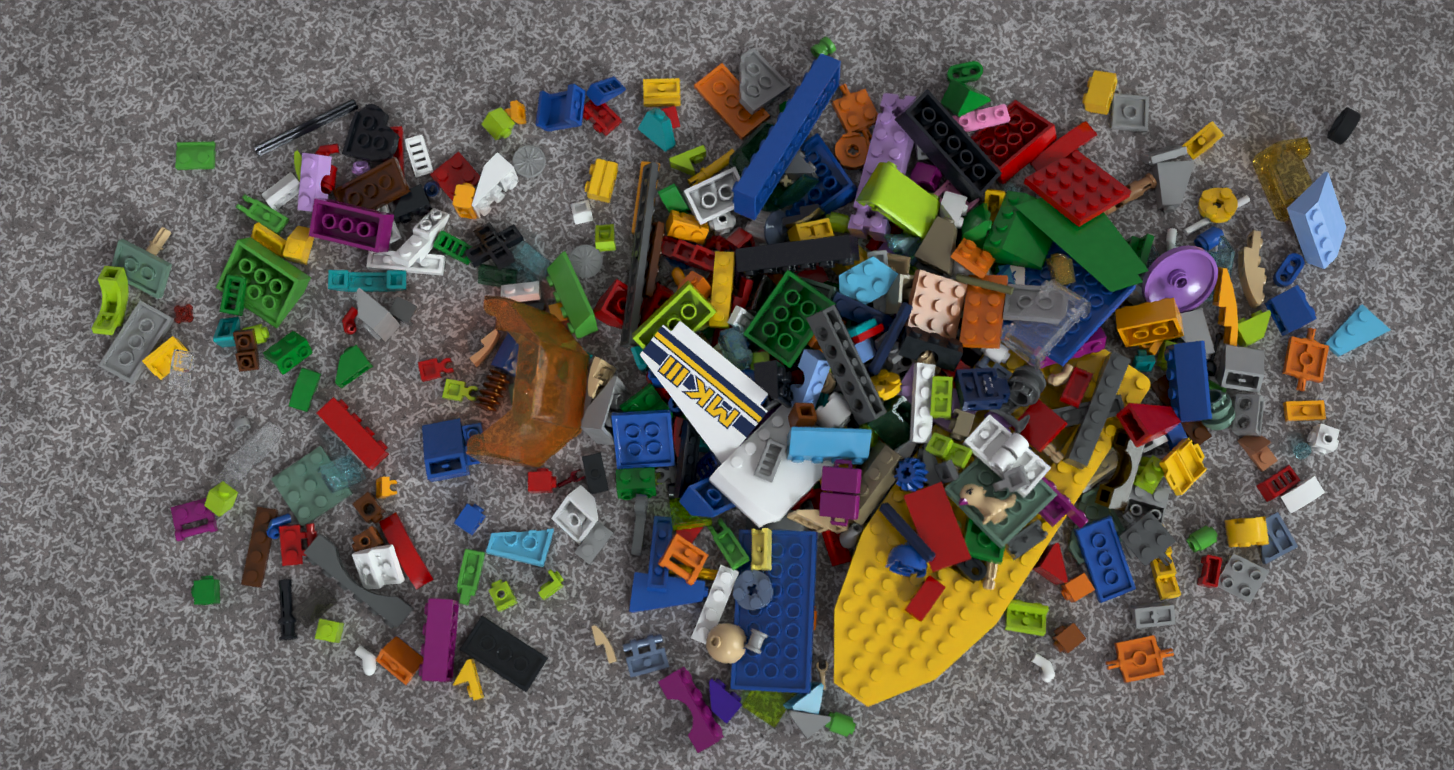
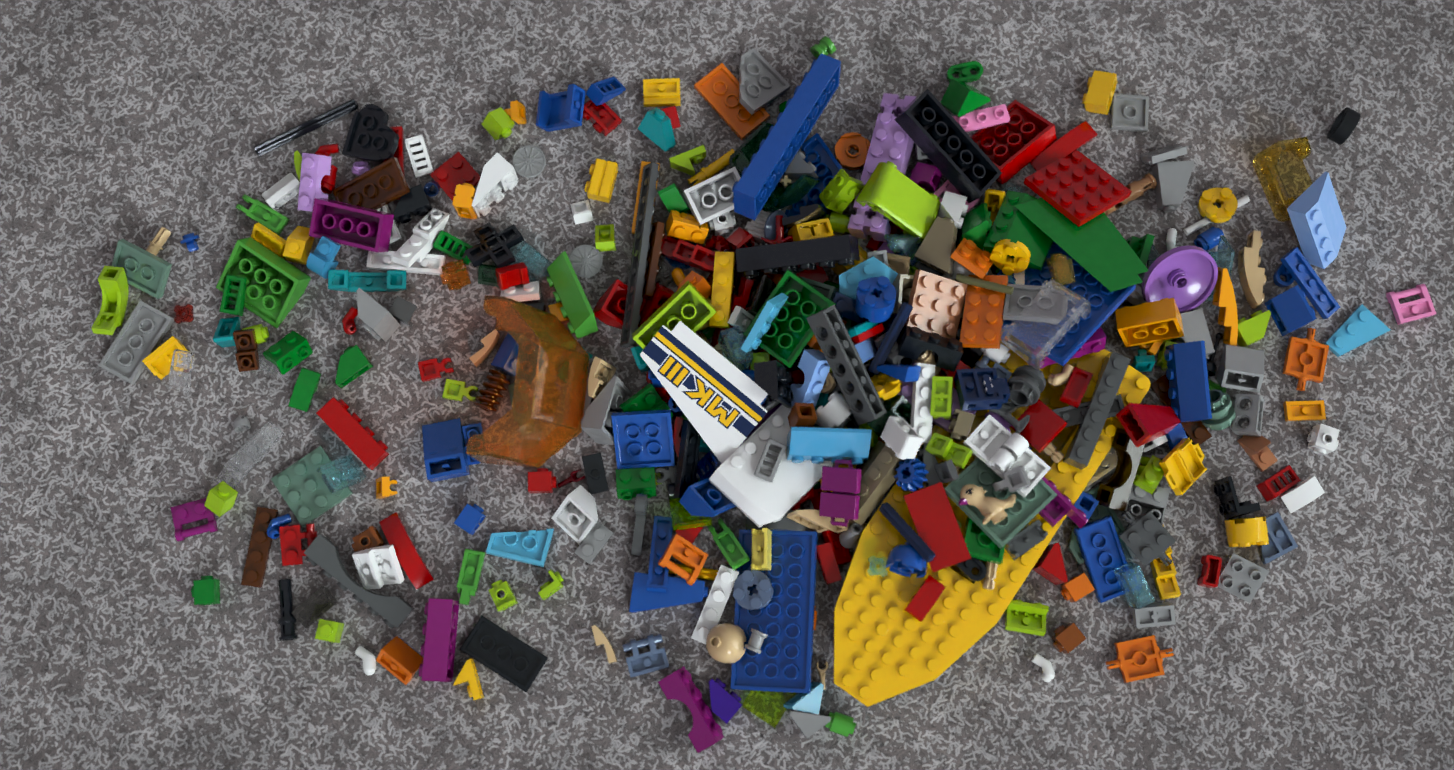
(190, 241): none -> blue plate
(195, 155): bright green plate -> none
(323, 257): none -> dark azure brick
(362, 504): reddish brown brick -> none
(455, 275): none -> clear orange brick
(512, 275): none -> red piece
(763, 322): none -> medium azure wing
(779, 233): none -> red plant
(828, 563): none -> red slope
(840, 191): none -> lime bracket
(855, 111): orange plate -> none
(873, 570): none -> clear light blue plate
(875, 299): none -> blue brick
(901, 438): none -> white brick
(905, 373): none -> blue slope
(1010, 265): none -> yellow plate
(1086, 504): none -> blue brick
(1134, 585): none -> clear light blue brick
(1202, 538): bright green brick -> none
(1203, 140): yellow slope -> none
(1229, 502): none -> black bracket
(1302, 447): clear light blue hinge -> none
(1310, 283): none -> blue plate
(1414, 309): none -> bright pink plate

